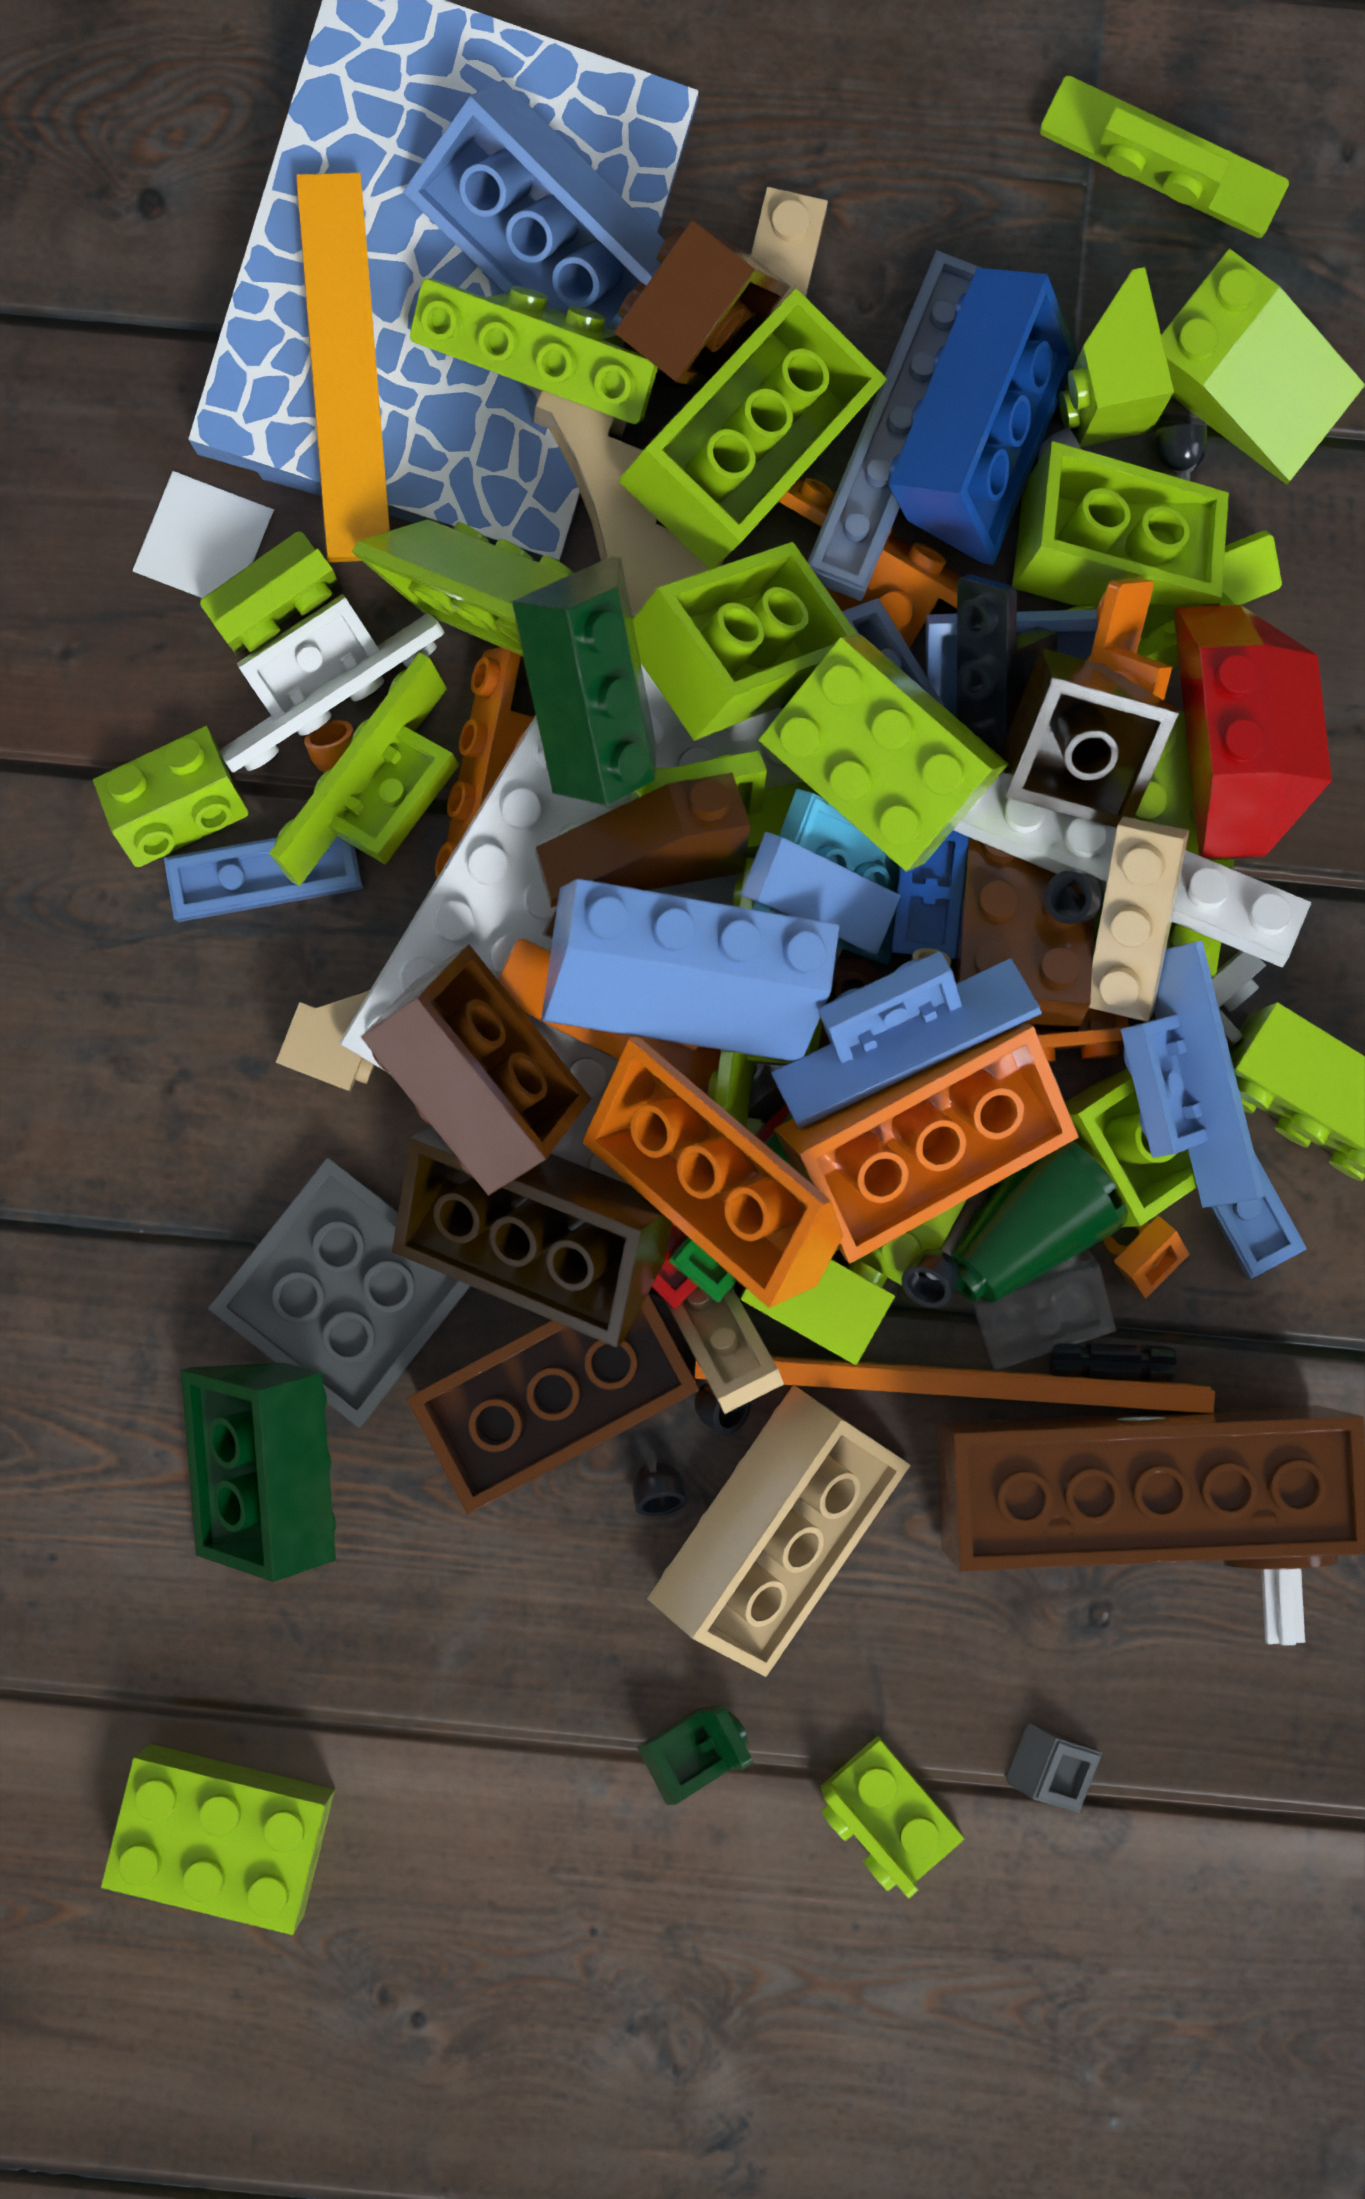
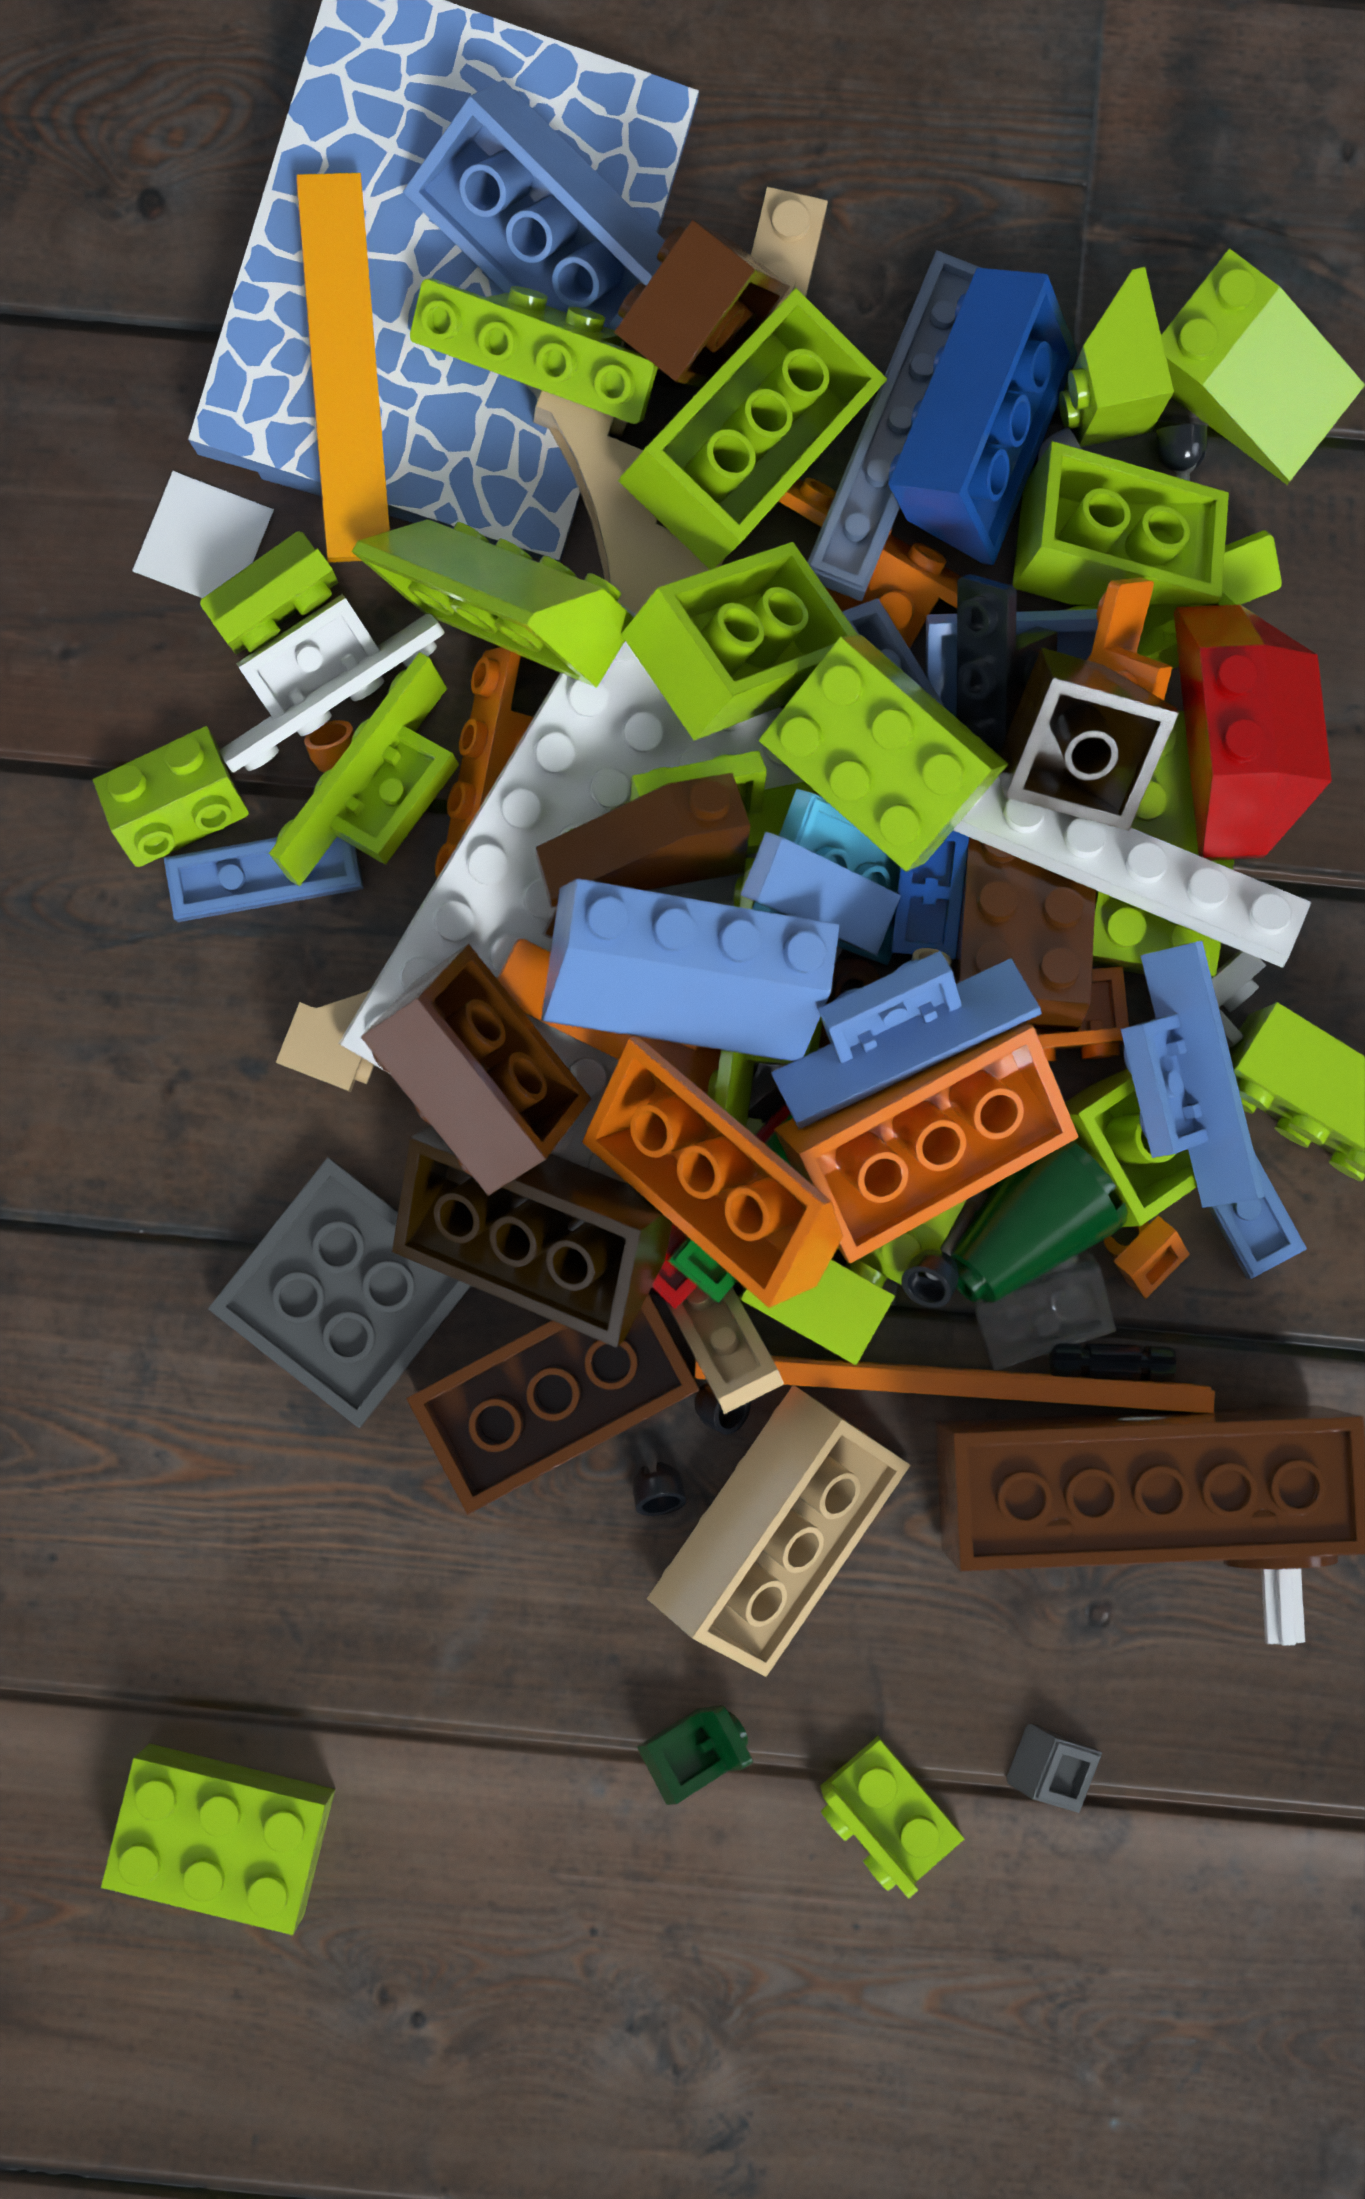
(259, 1467): dark green slope -> none
(588, 684): dark green slope -> none
(1067, 904): black hinge -> none
(1136, 917): tan plate -> none
(1164, 157): lime bracket -> none

